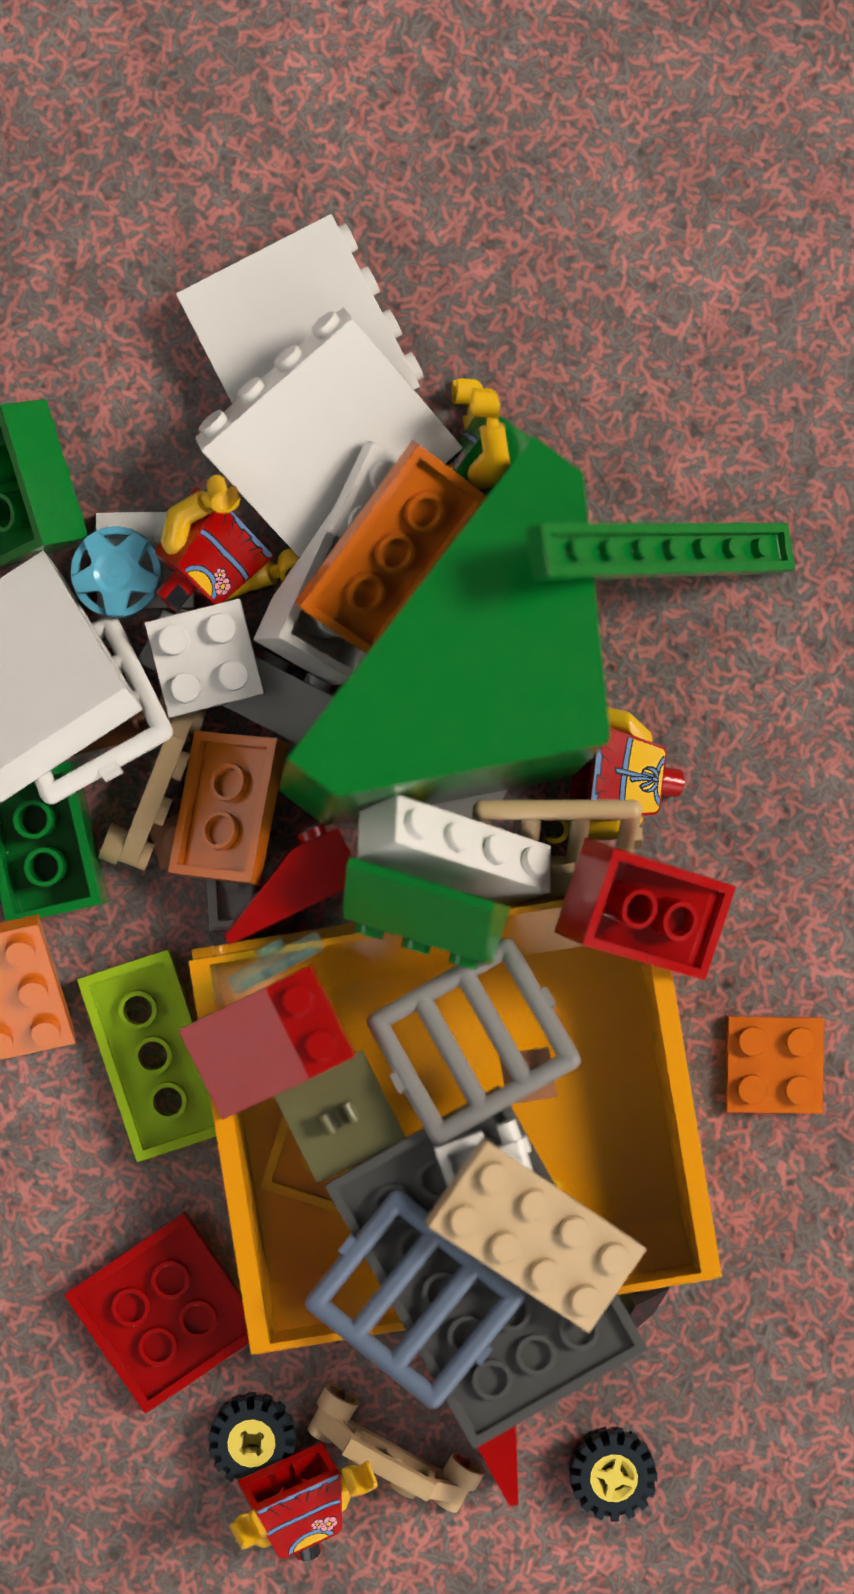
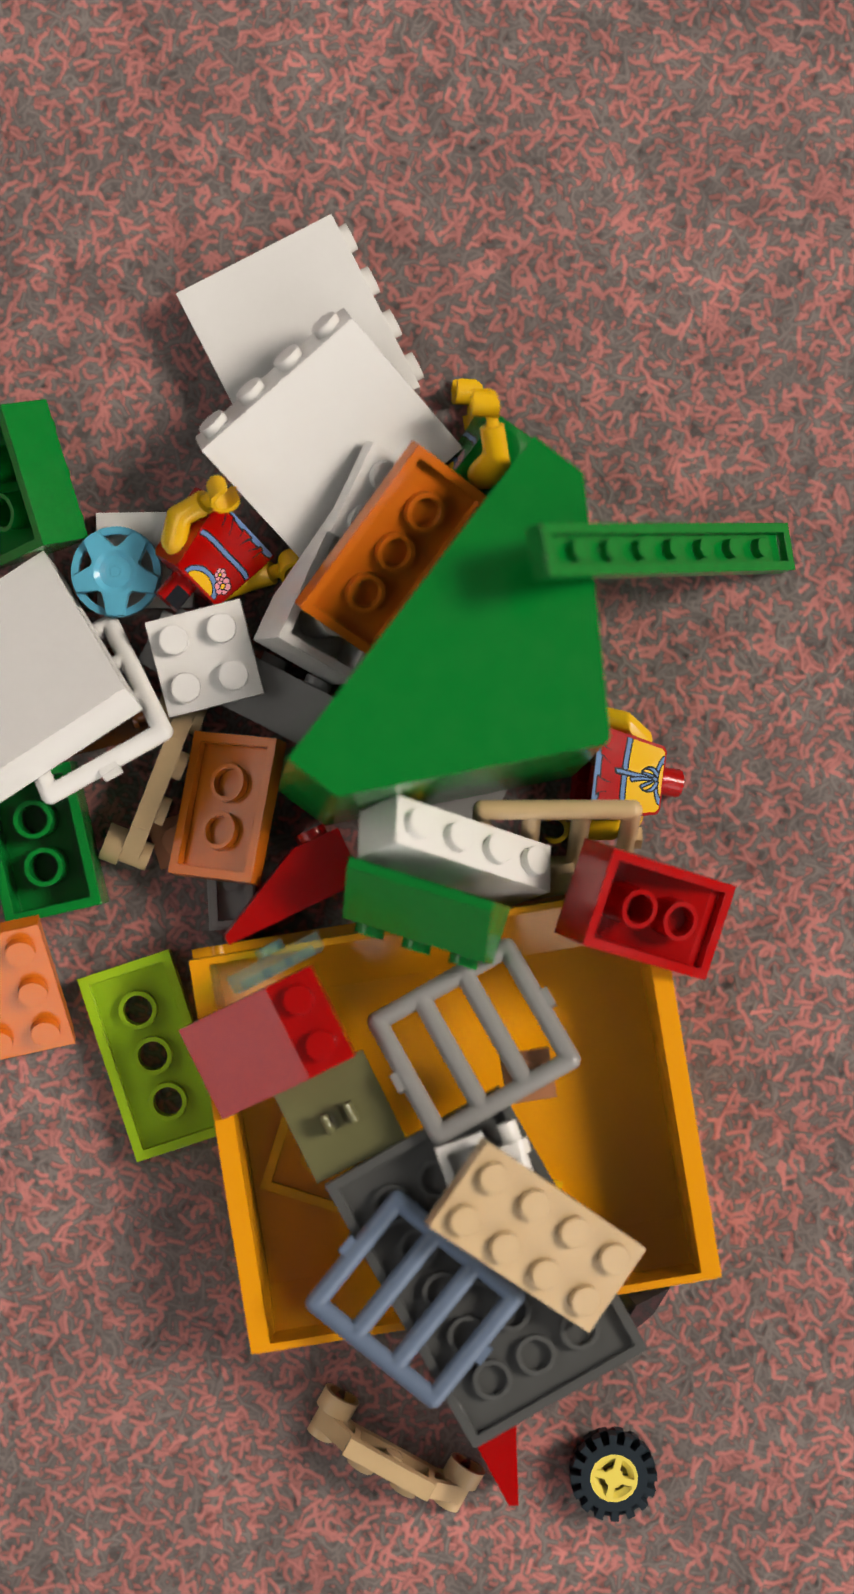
(162, 1312): red plate -> none
(264, 1424): black wheel -> none
(299, 1502): red torso -> none
(774, 1064): orange plate -> none

